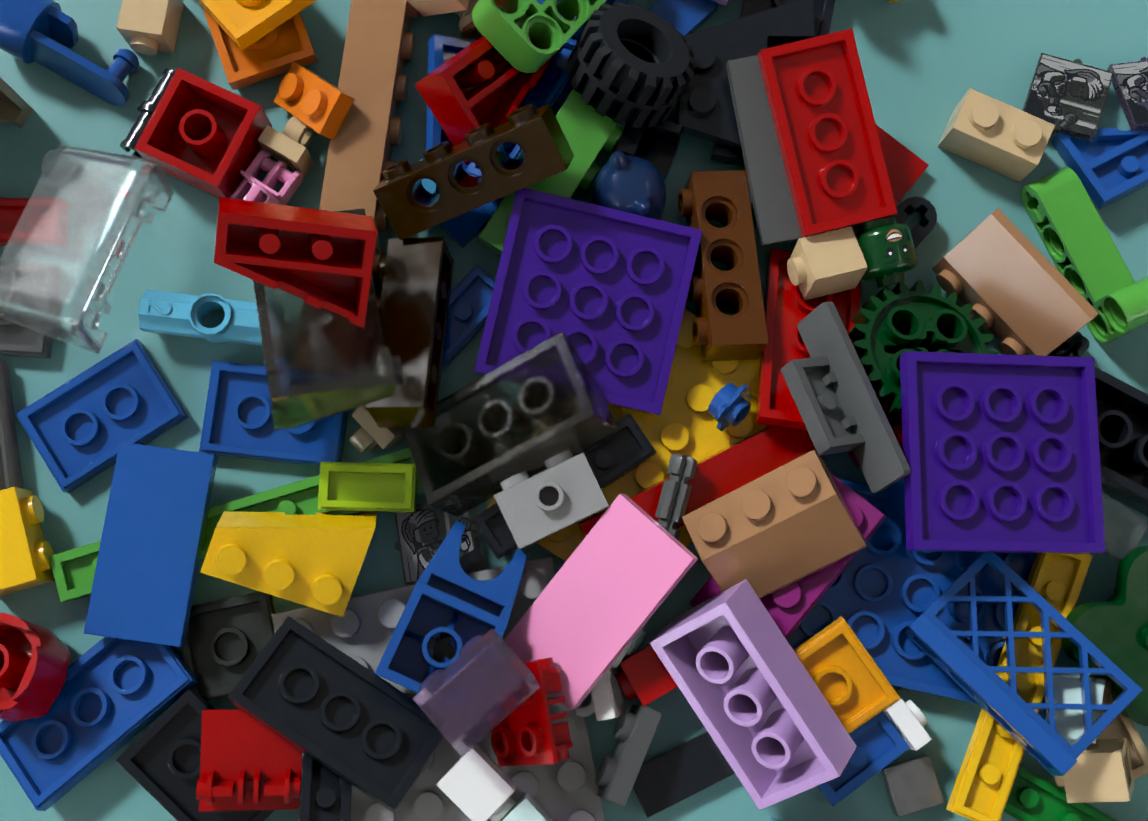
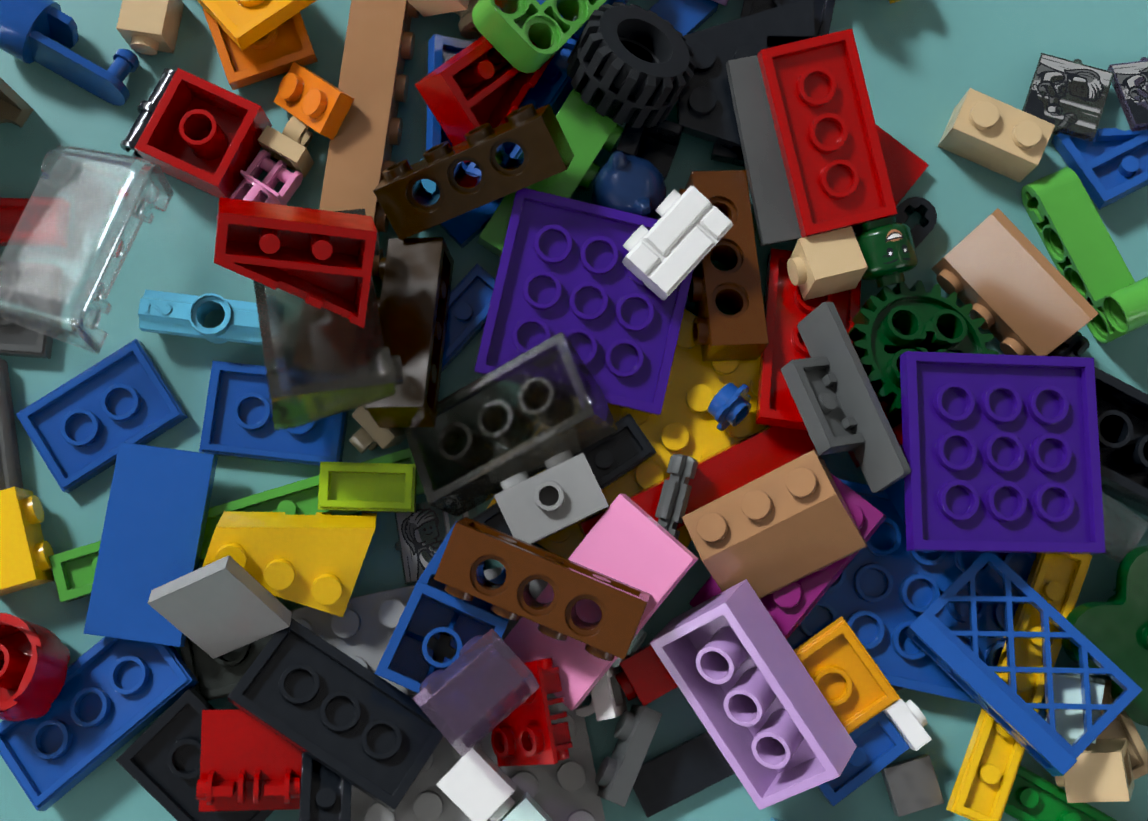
(220, 607): none -> light grey tile
(571, 582): none -> reddish brown brick
(676, 241): none -> white brick

